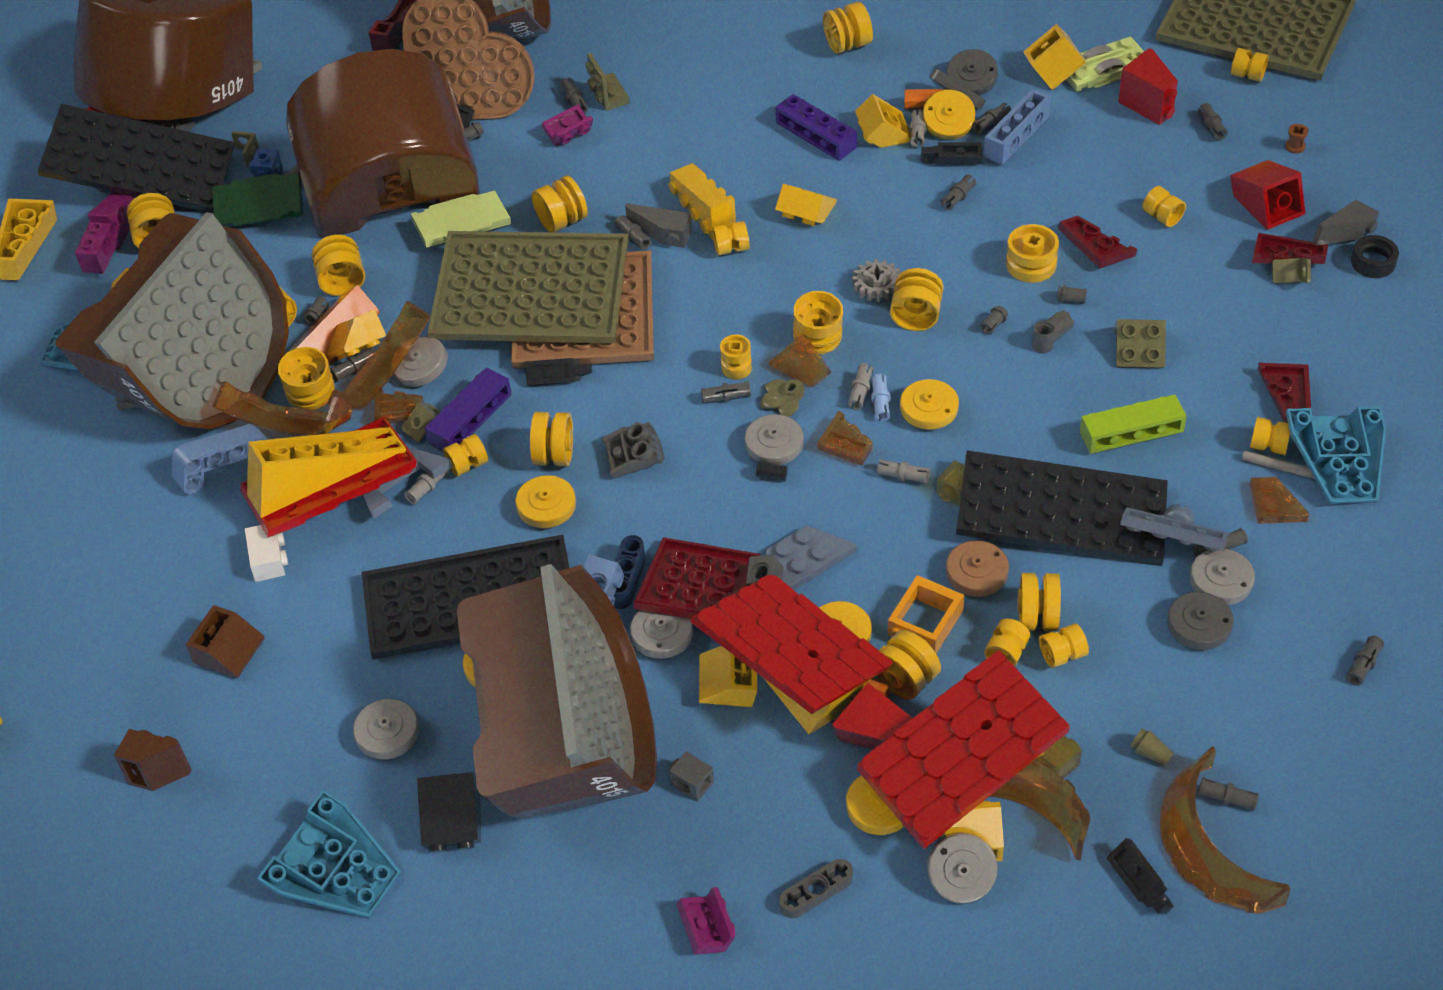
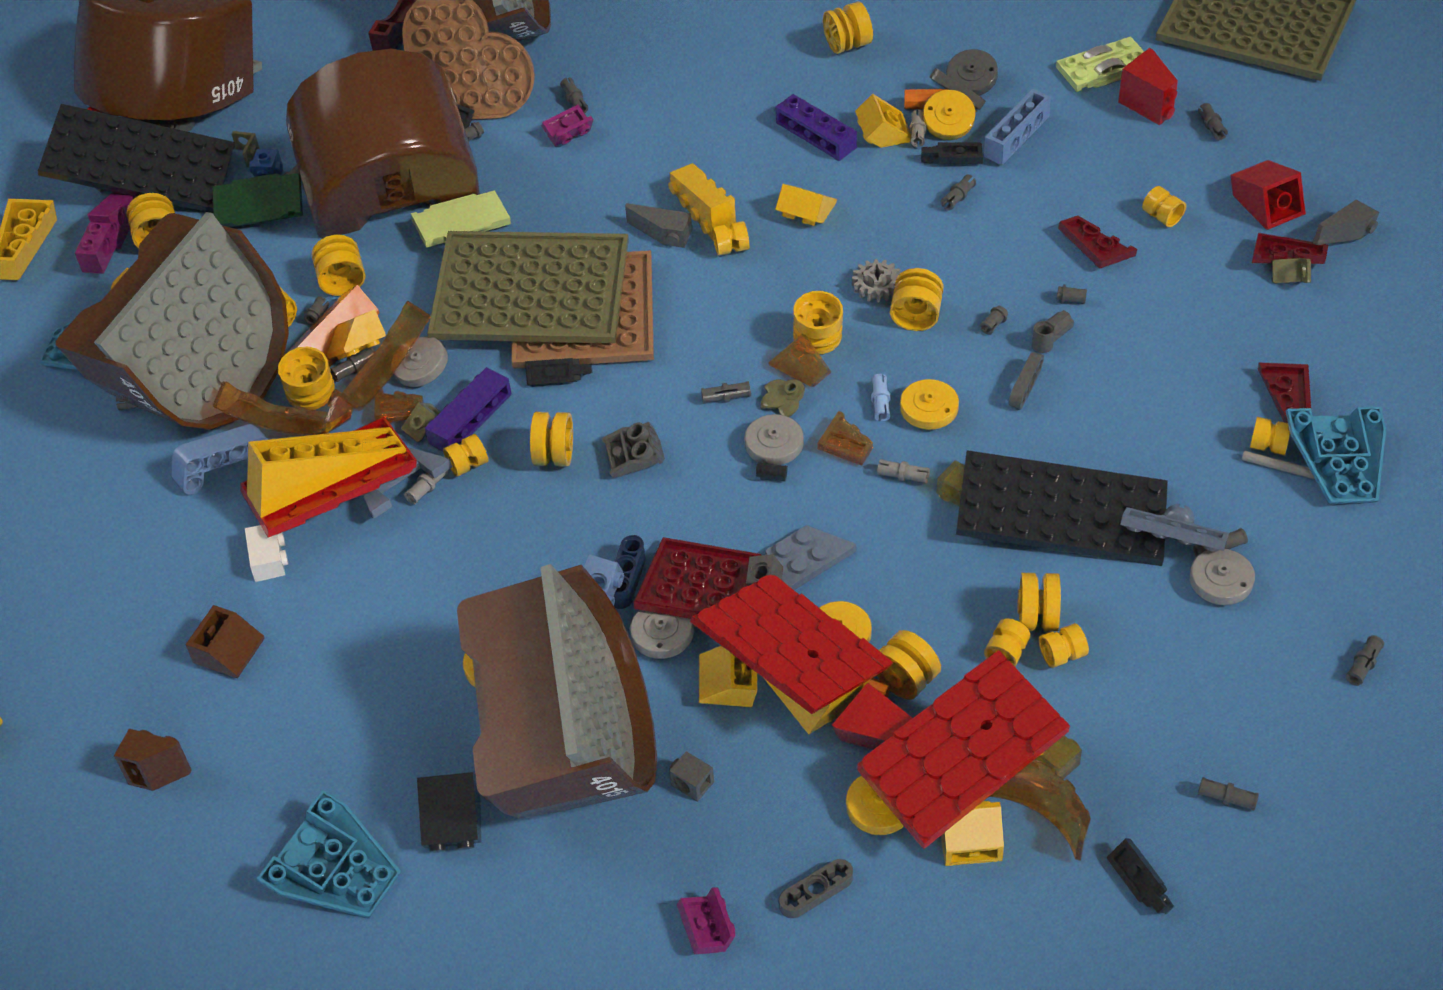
(386, 729): light grey wheel -> none
(417, 602): black plate -> none
(545, 501): yellow wheel -> none
(559, 204): yellow wheel -> none
(606, 86): olive bracket -> none
(634, 232): dark grey pin -> none
(736, 357): yellow wheel -> none
(860, 386): light grey pin -> none
(932, 595): light orange window -> none
(962, 867): light grey wheel -> none
(977, 568): medium nougat wheel -> none
(991, 118): dark grey pin -> none
(1026, 380): none -> dark grey beam
(1032, 253): yellow wheel -> none
(1054, 56): yellow slope -> none
(1132, 423): lime brick -> none
(1140, 343): olive bracket -> none
(1151, 747): olive cone -> none
(1198, 858): clear orange windscreen -> none
(1200, 620): dark grey wheel -> none
(1248, 64): yellow wheel -> none
(1275, 502): clear orange wing -> none
(1297, 136): dark orange bush -> none
(1376, 244): black tyre -> none

